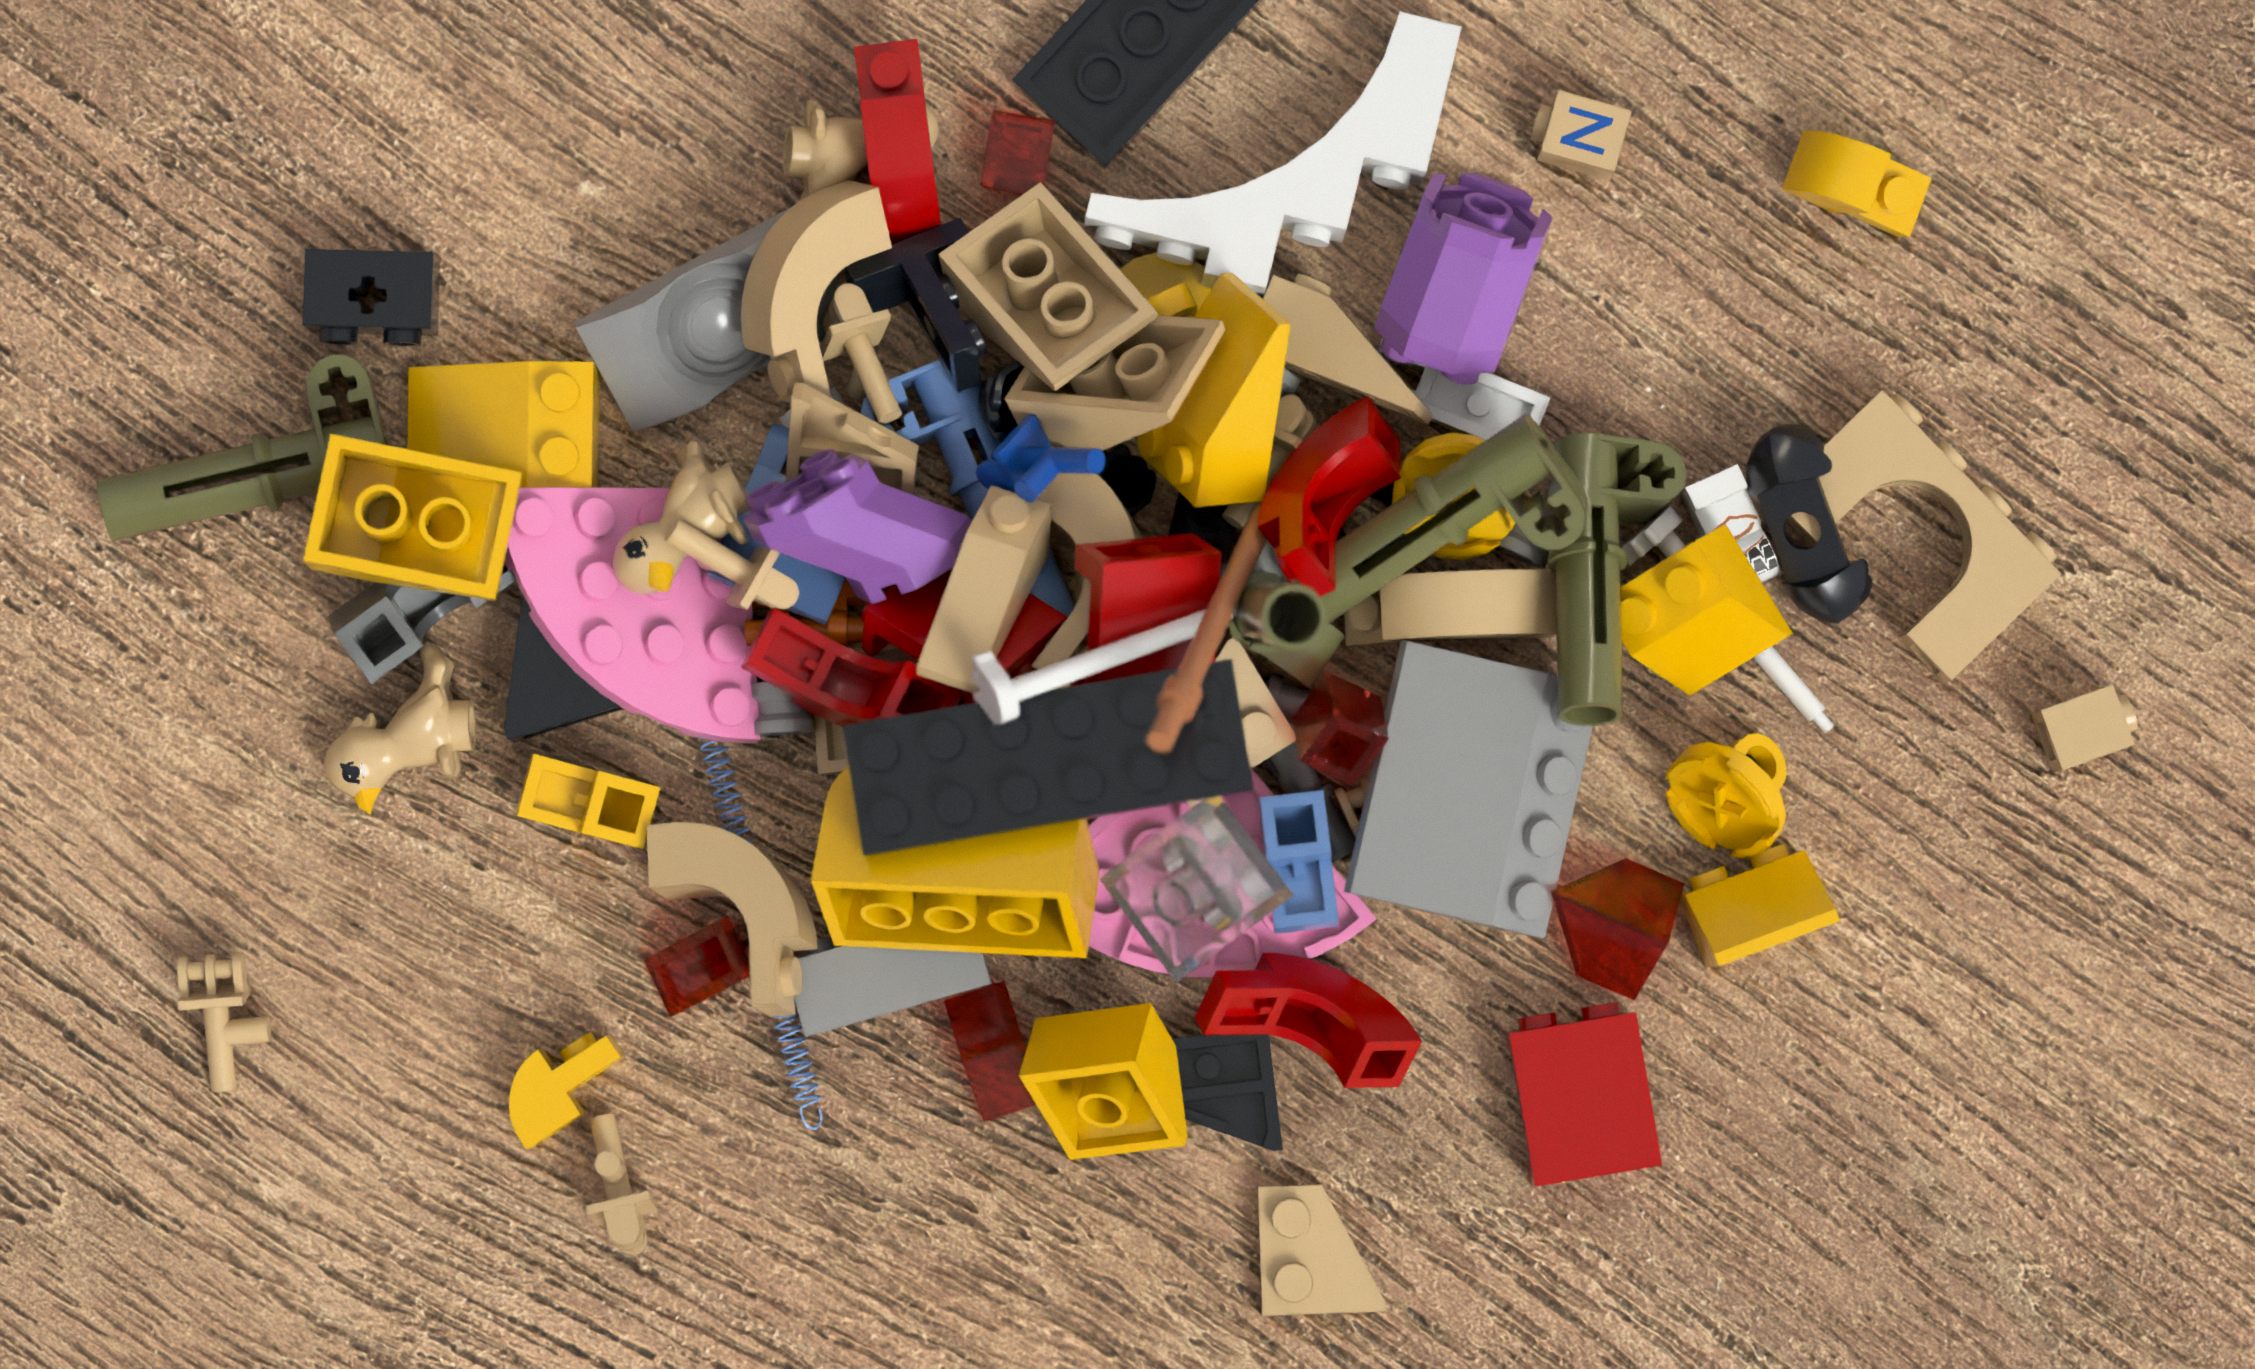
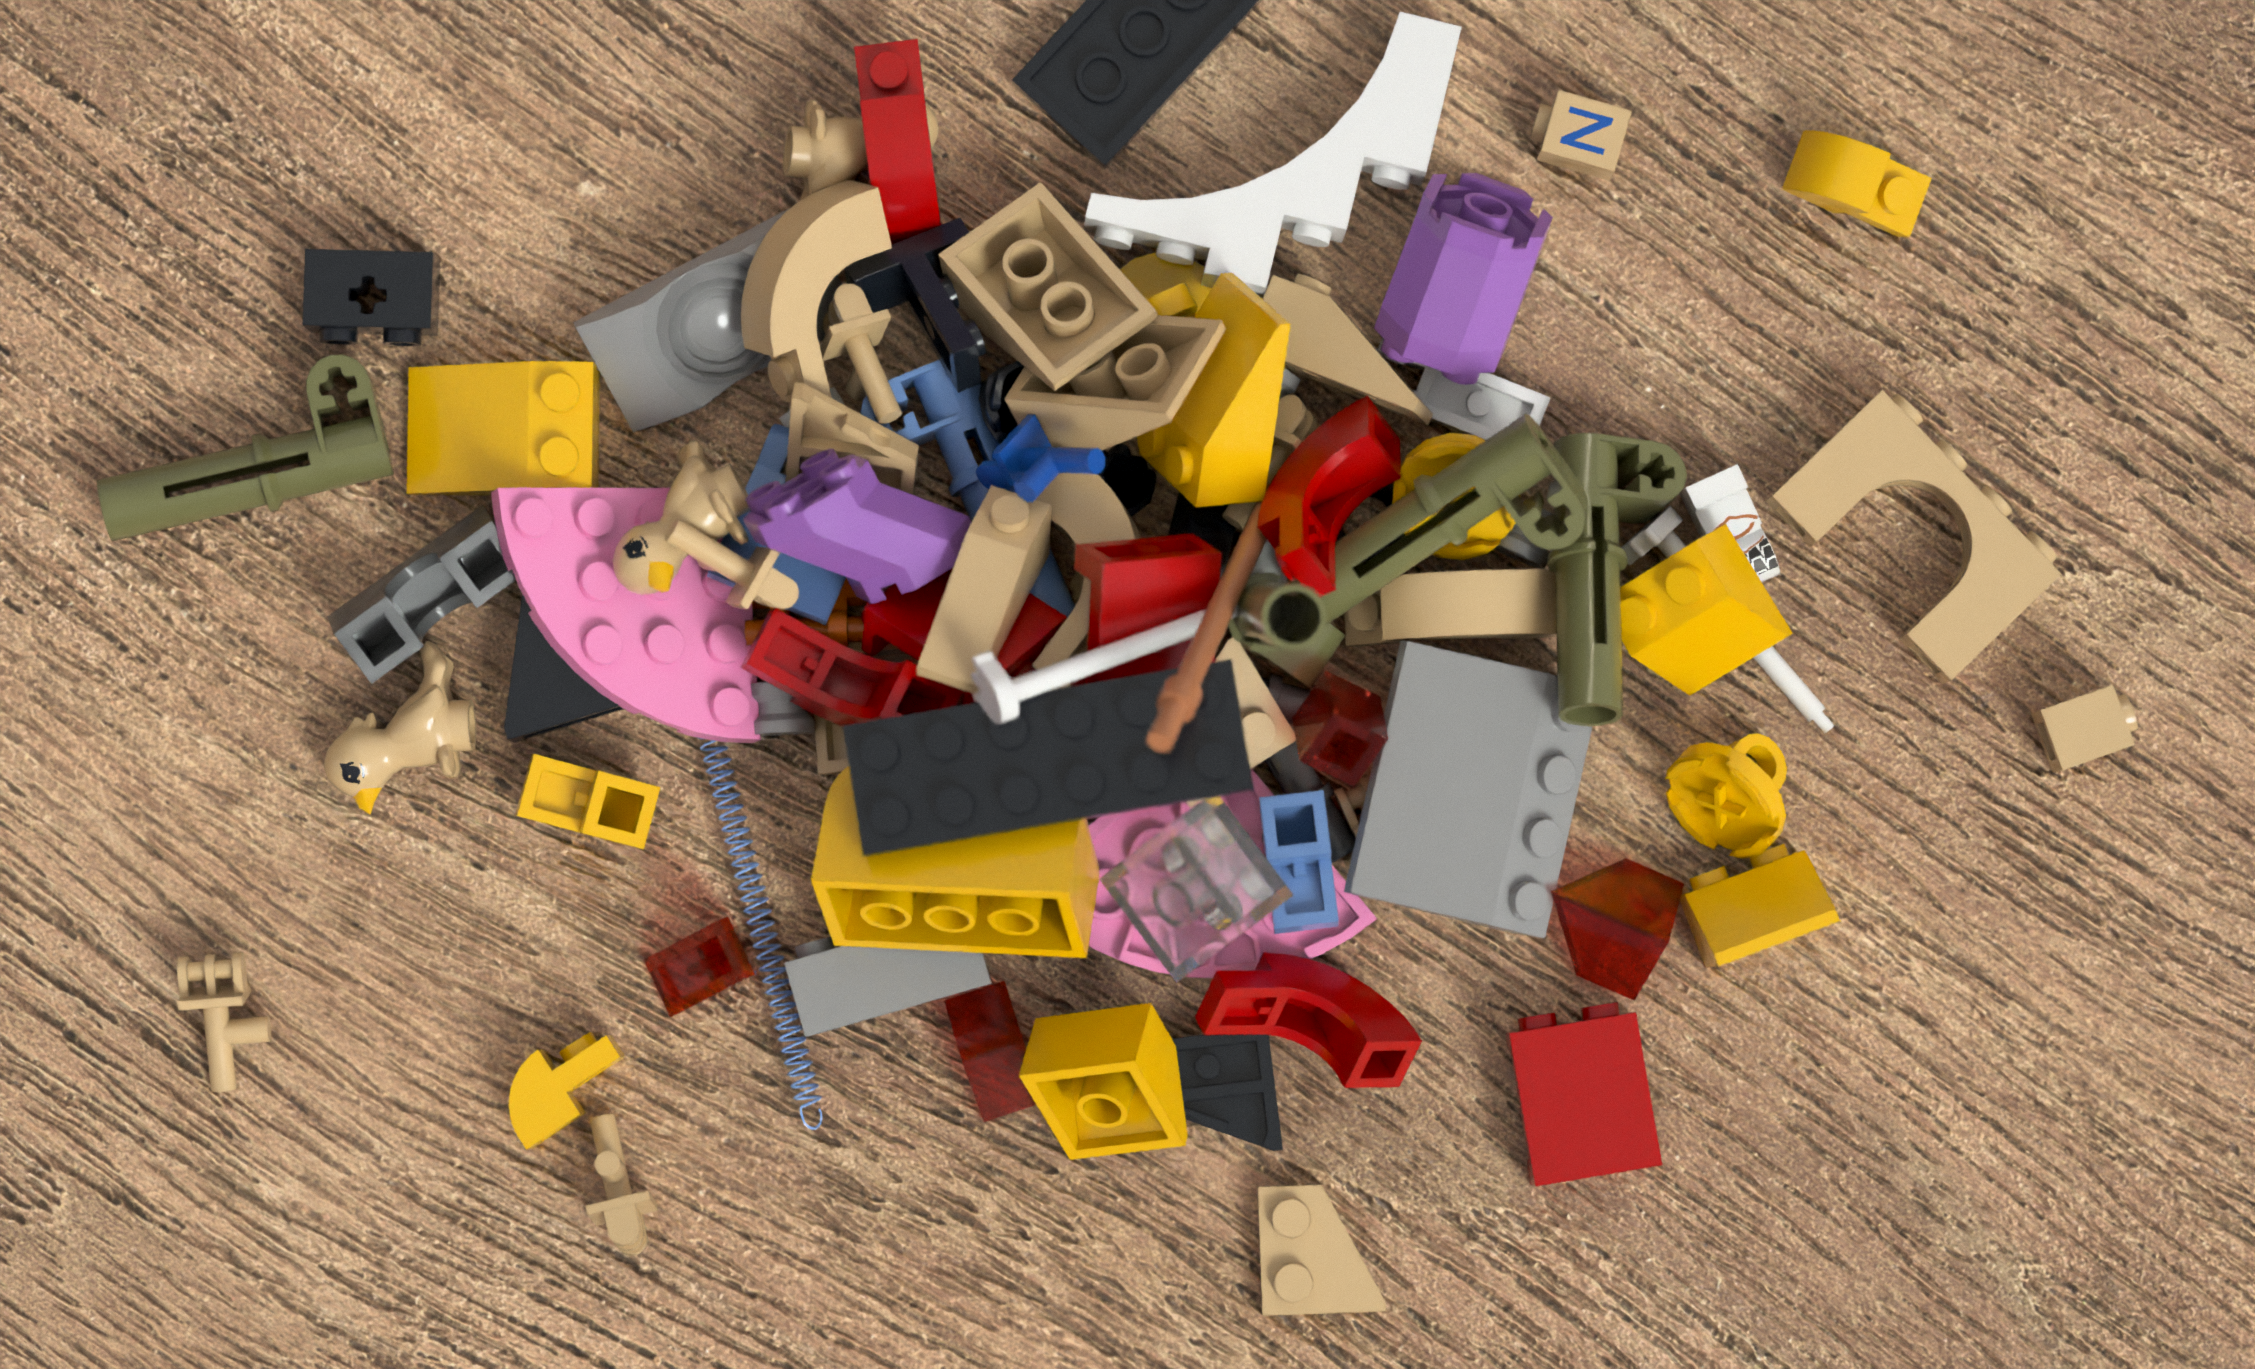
(412, 519): yellow slope -> none
(712, 862): tan arch -> none
(1016, 152): clear red slope -> none
(1786, 480): black piece -> none

